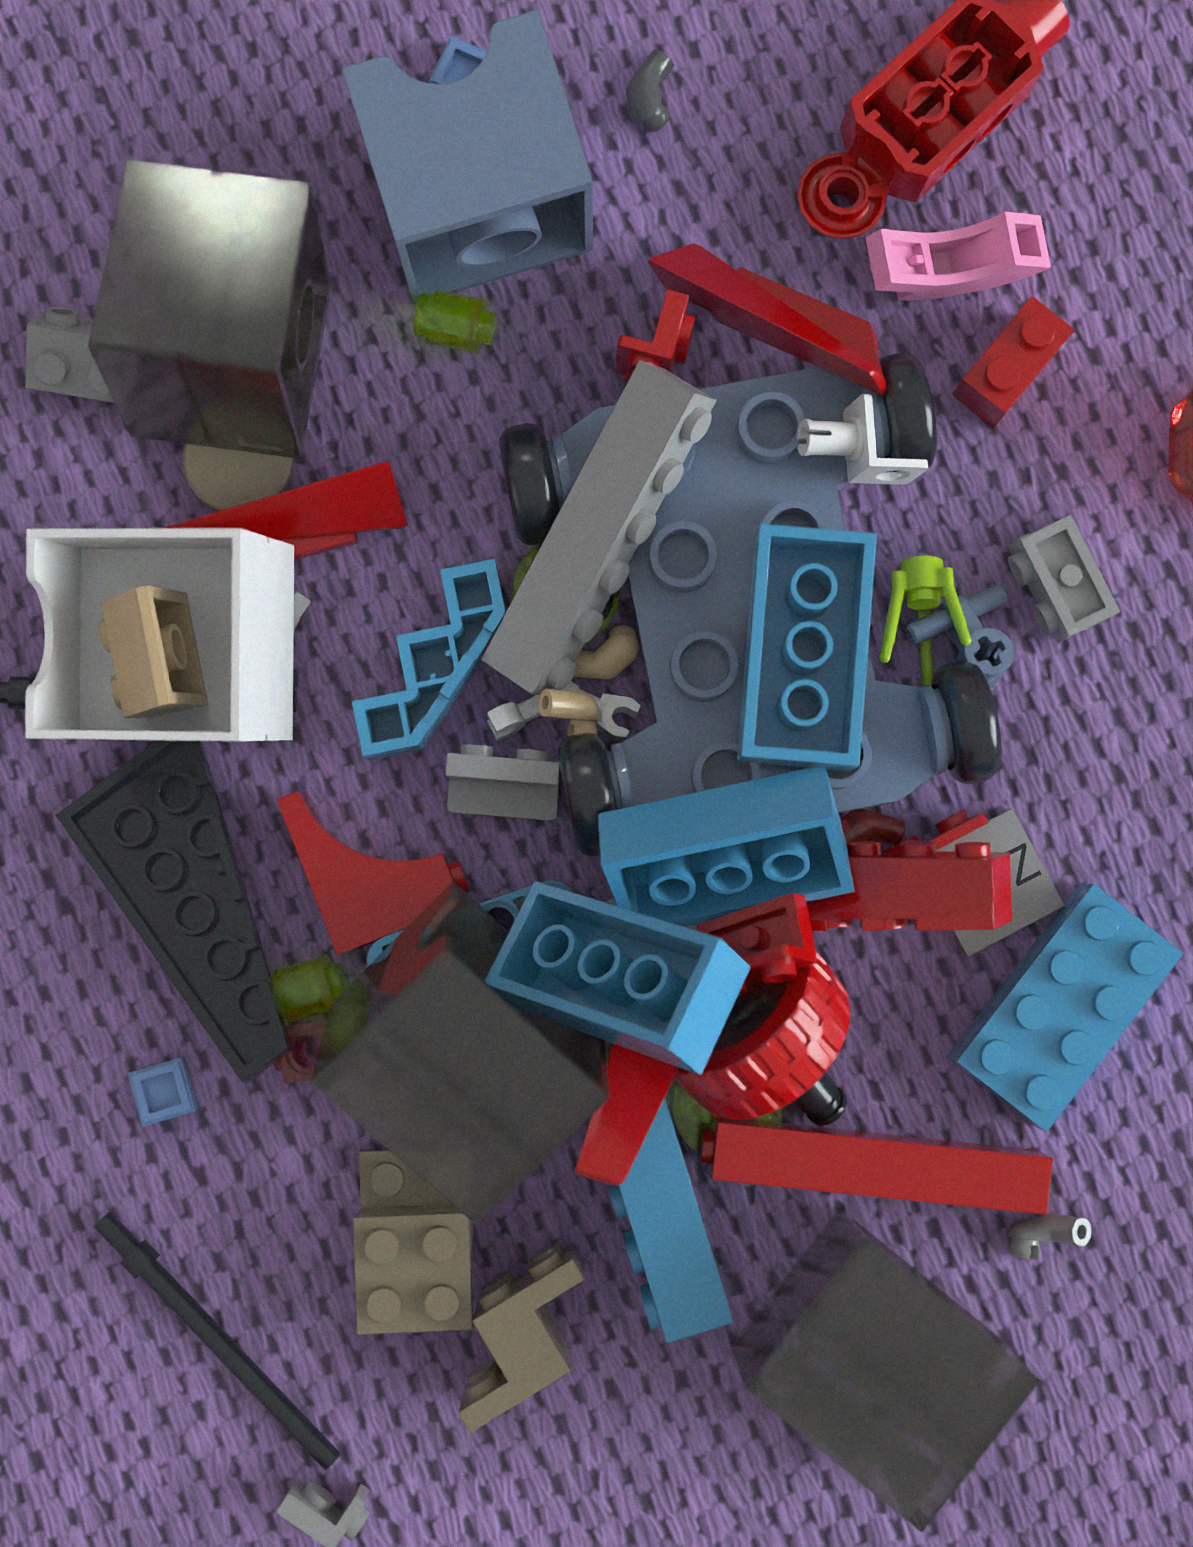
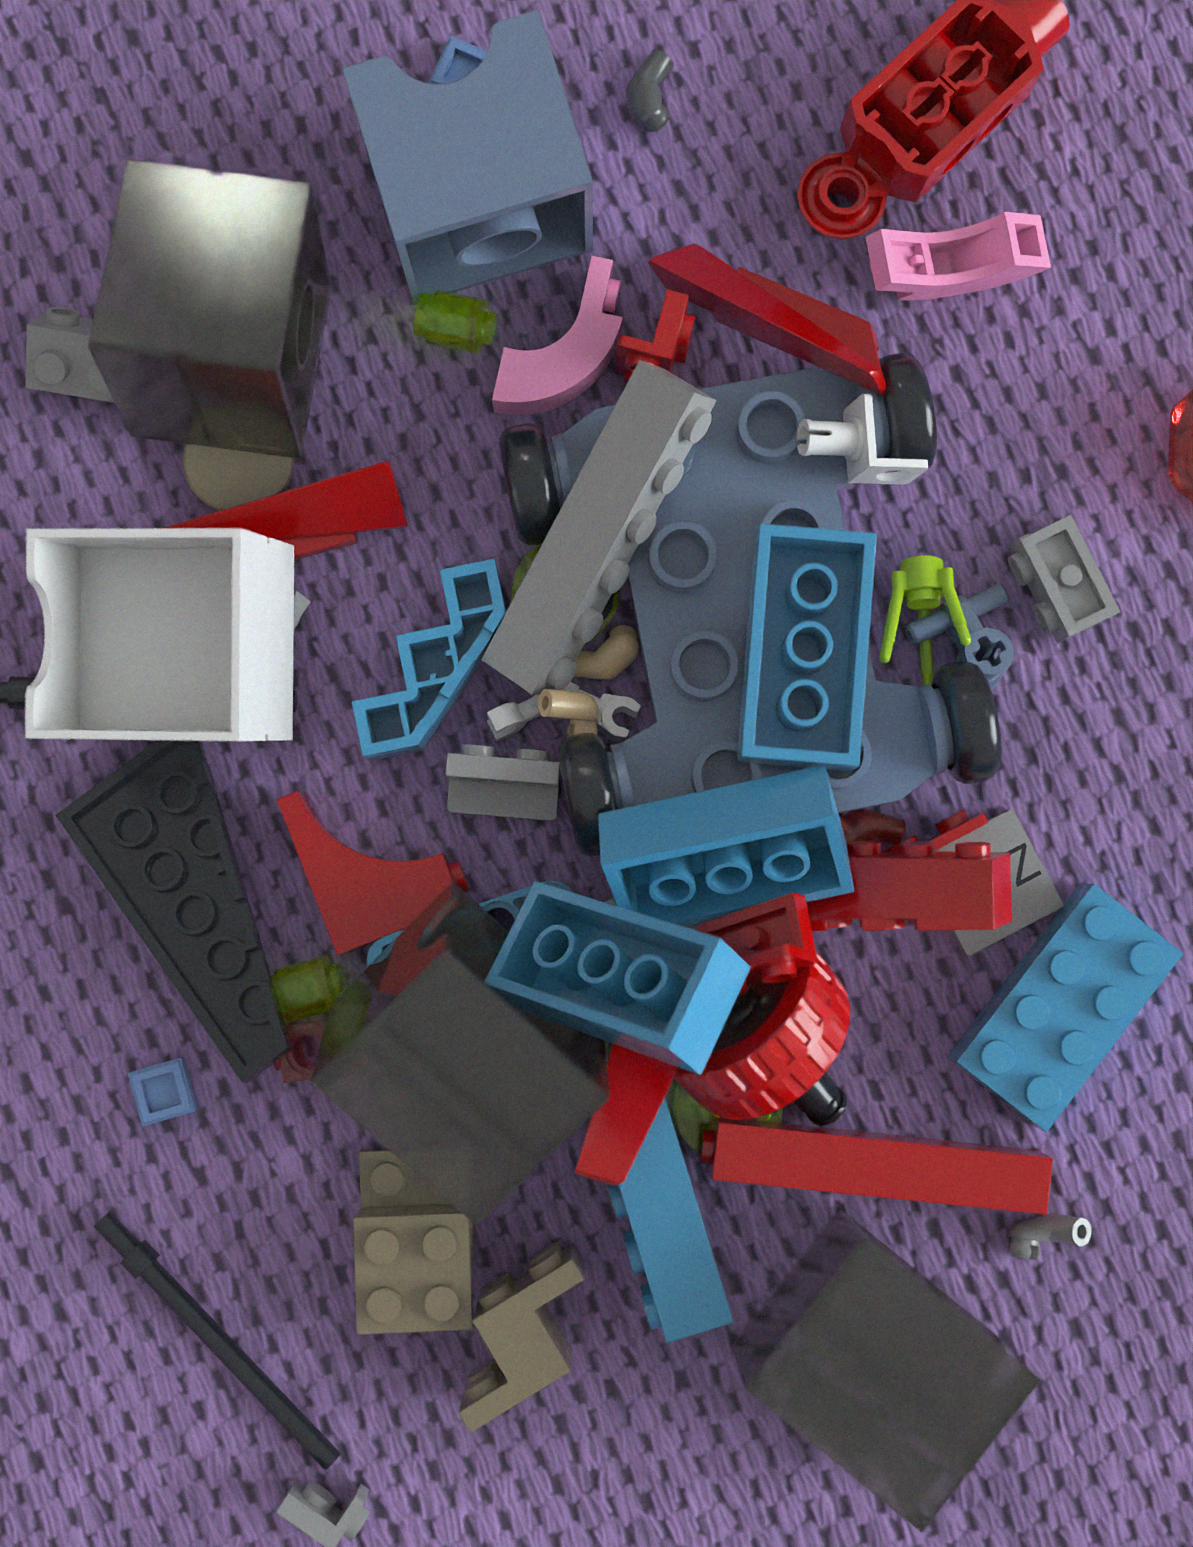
(152, 652): tan slope -> none
(564, 370): none -> bright pink arch
(1012, 361): red brick -> none

